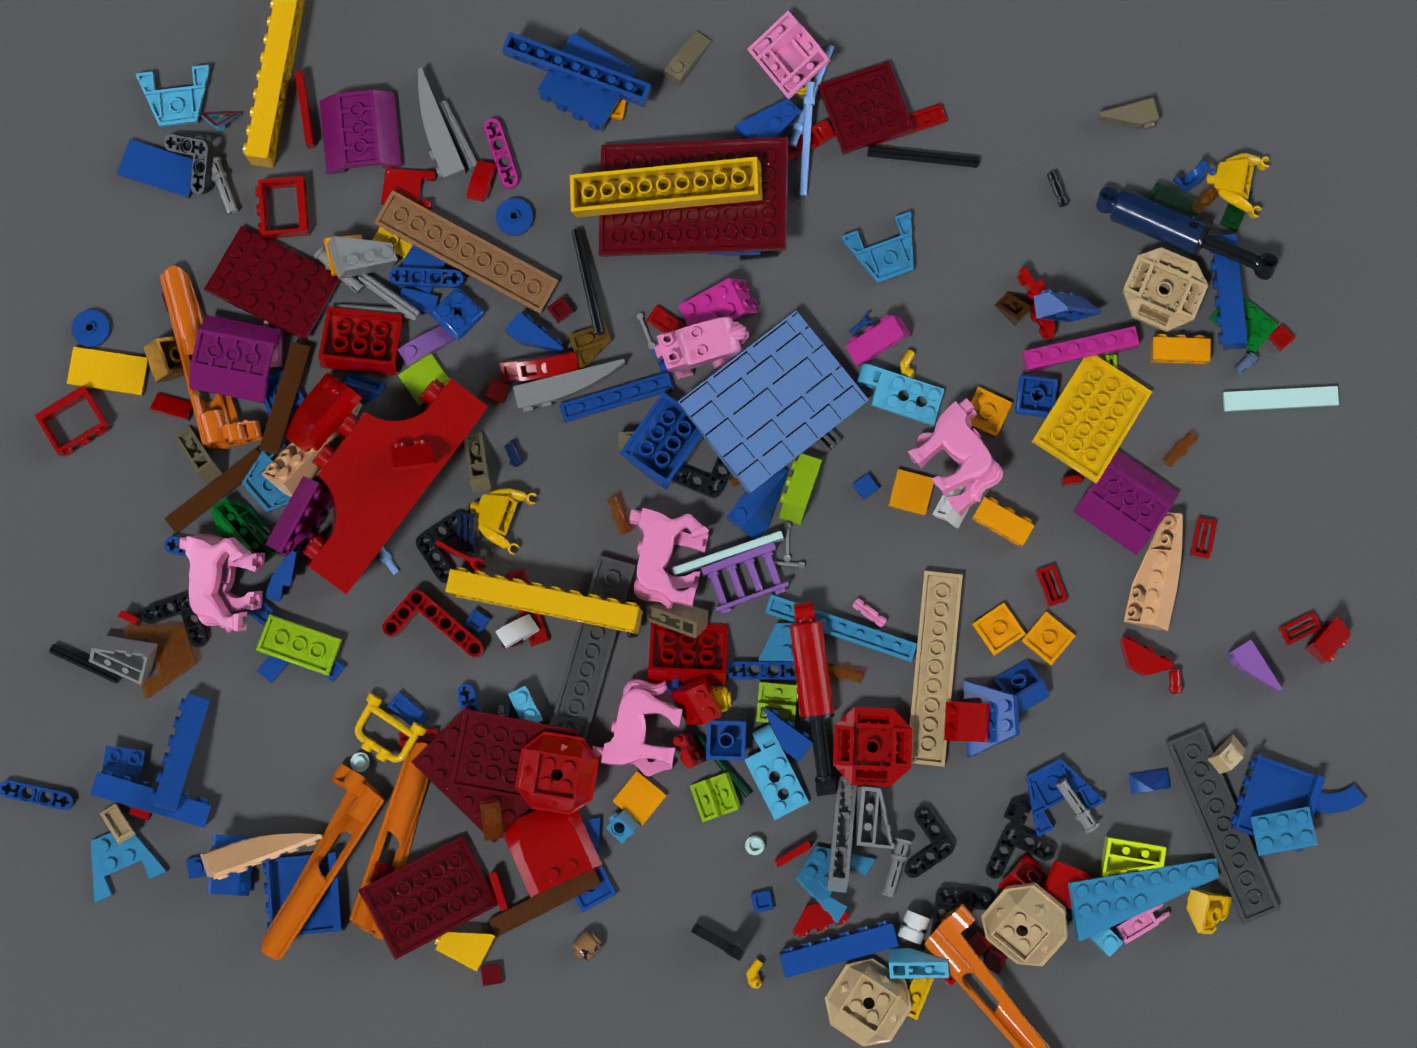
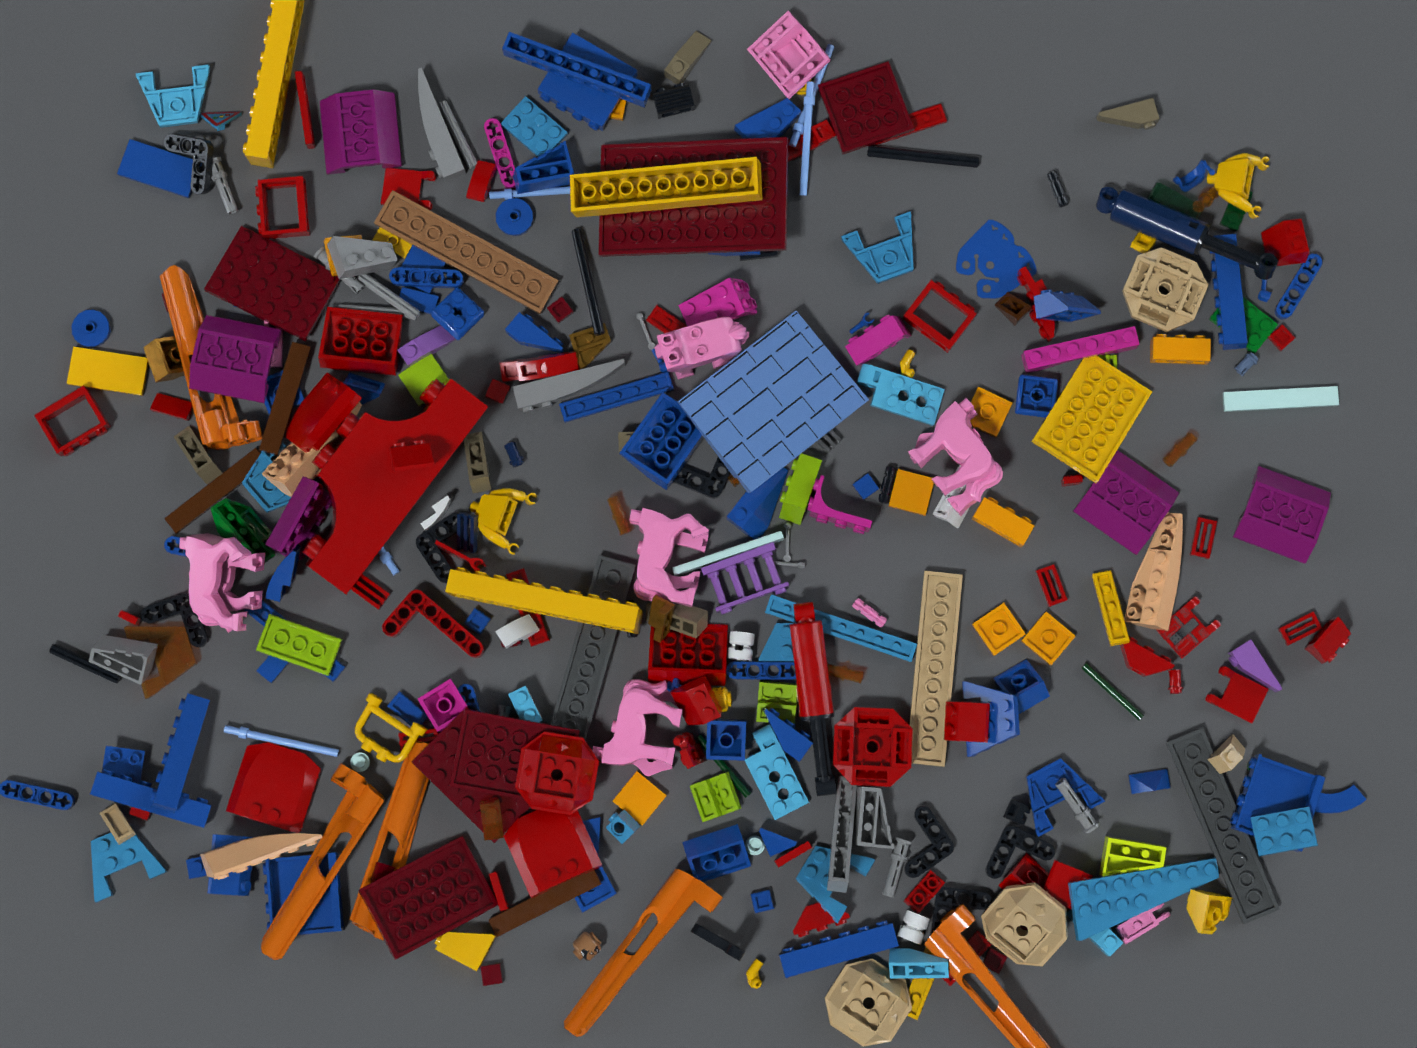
(244, 733): none -> light blue bar
(274, 786): none -> red wedge
(382, 600): none -> red tile
(440, 509): none -> white slope
(442, 704): none -> dark pink slope
(509, 193): none -> light blue bar
(533, 127): none -> dark azure plate
(545, 171): none -> blue wedge
(661, 617): none -> pearl gold panel
(668, 906): none -> orange panel
(673, 100): none -> black brick
(717, 853): none -> blue slope
(741, 639): none -> white wheel
(775, 843): none -> blue slope
(824, 514): none -> dark pink bracket
(887, 485): none -> black axle
(924, 891): none -> red slope
(930, 332): none -> red window
(1001, 252): none -> blue piece
(1110, 608): none -> yellow tile
(1112, 691): none -> dark green bar
(1143, 243): none -> yellow plate
(1186, 630): none -> red flag
(1240, 697): none -> red flag
(1263, 294): none -> blue hand
(1283, 515): none -> magenta slope
(1286, 242): none -> red slope
(1298, 286): none -> blue beam

